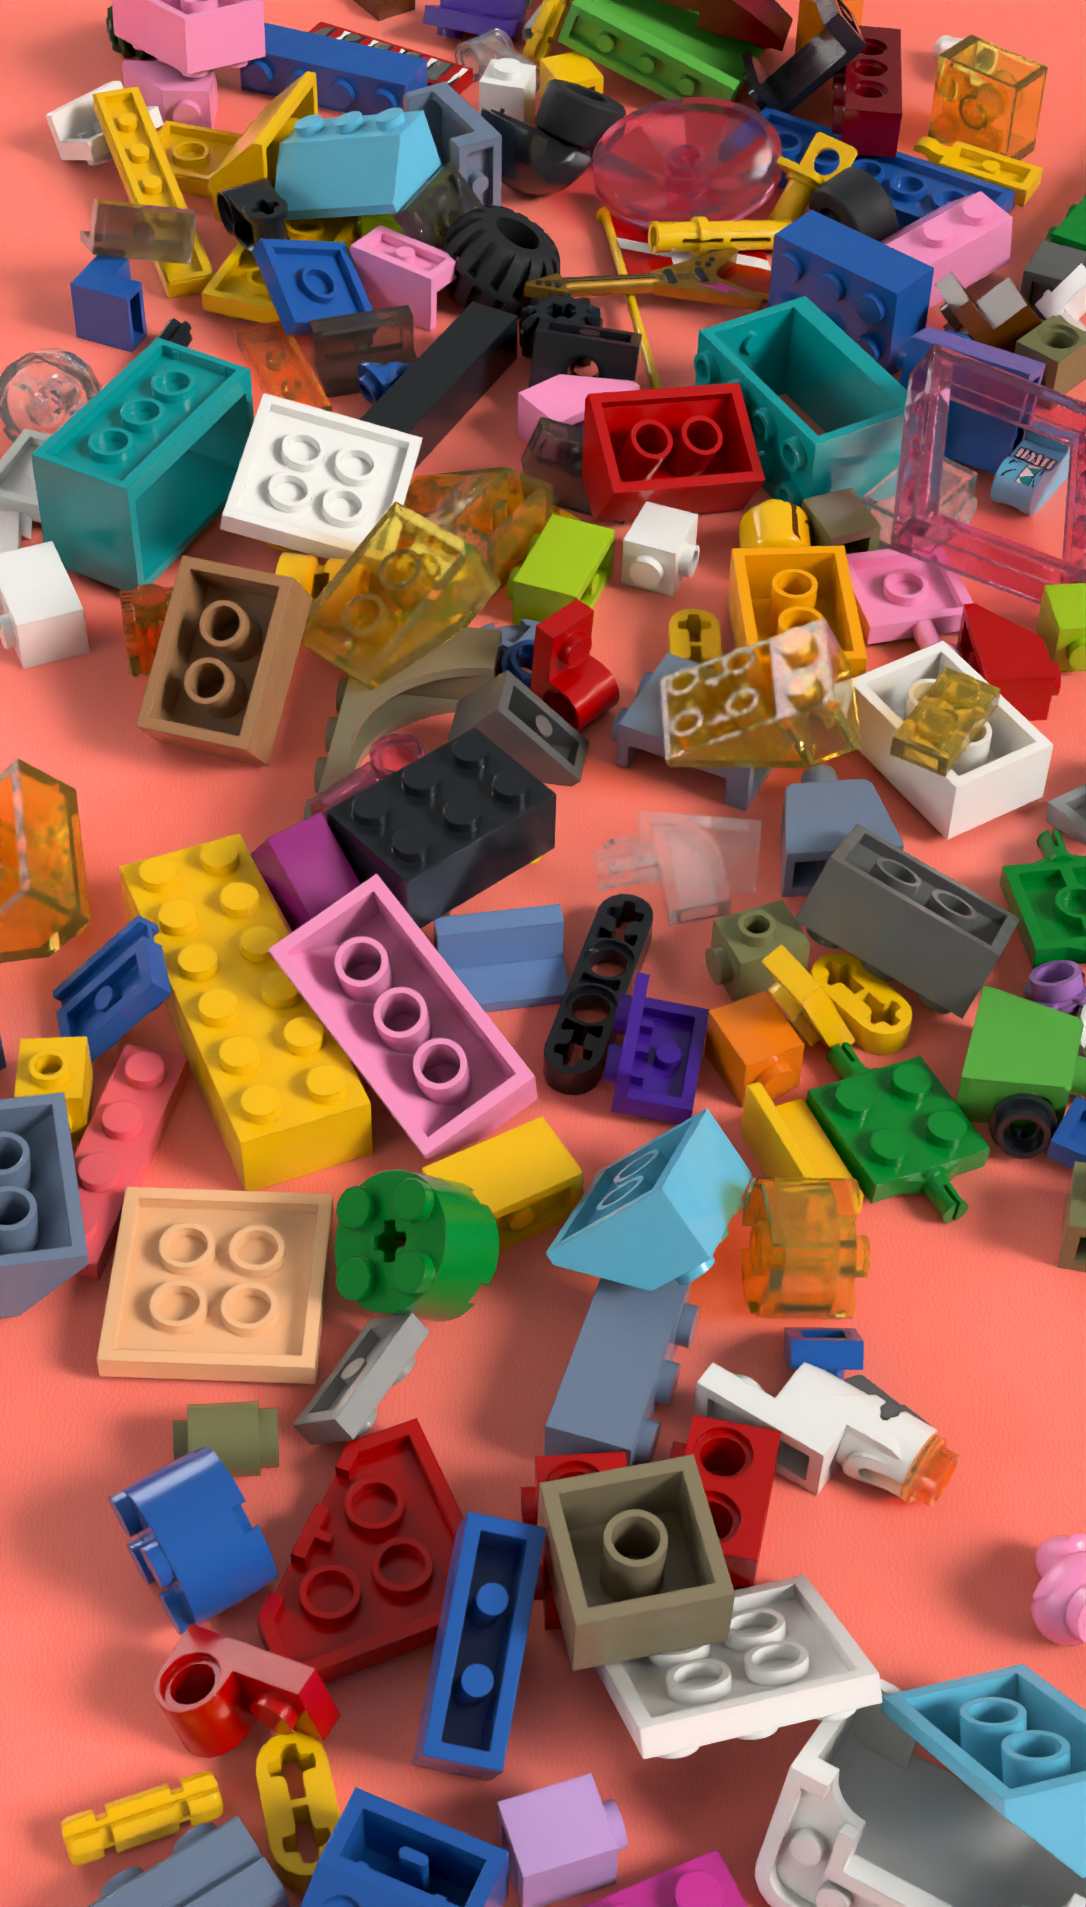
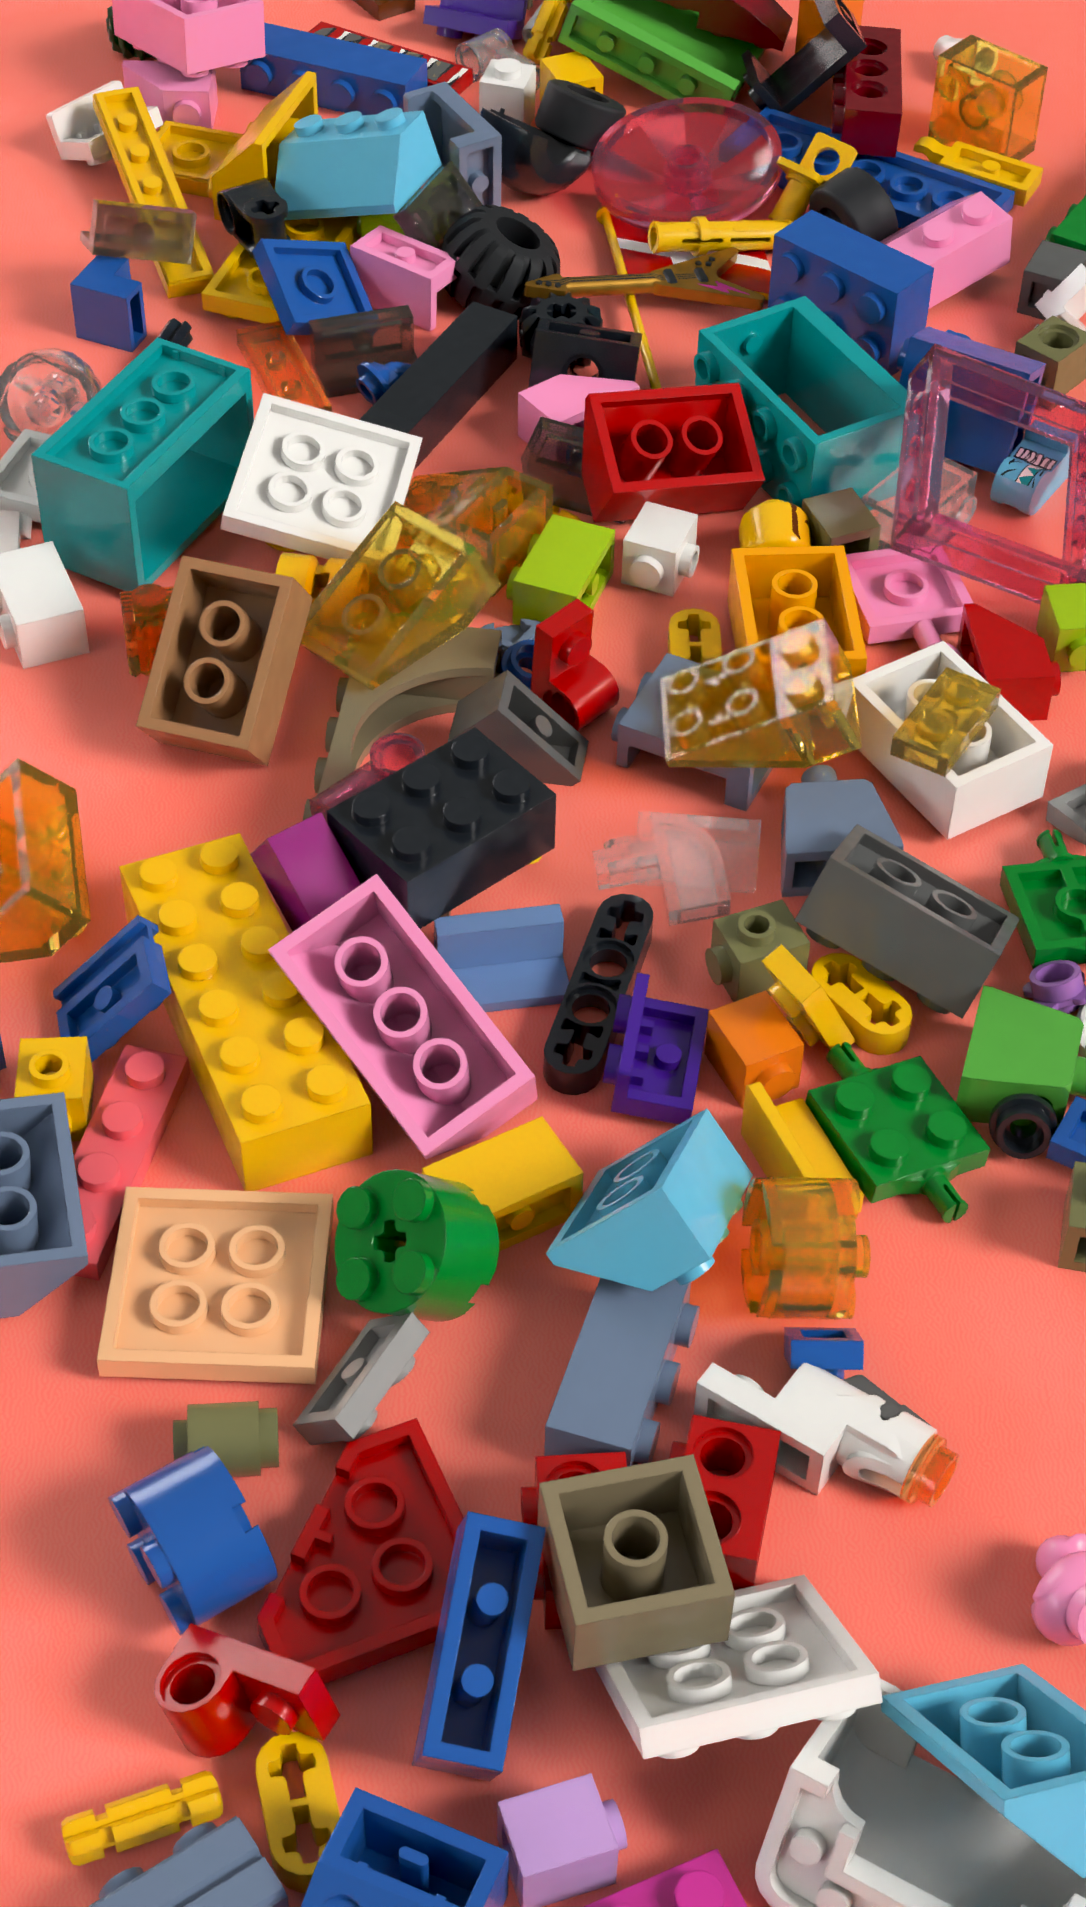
(994, 319): reddish brown brick -> none

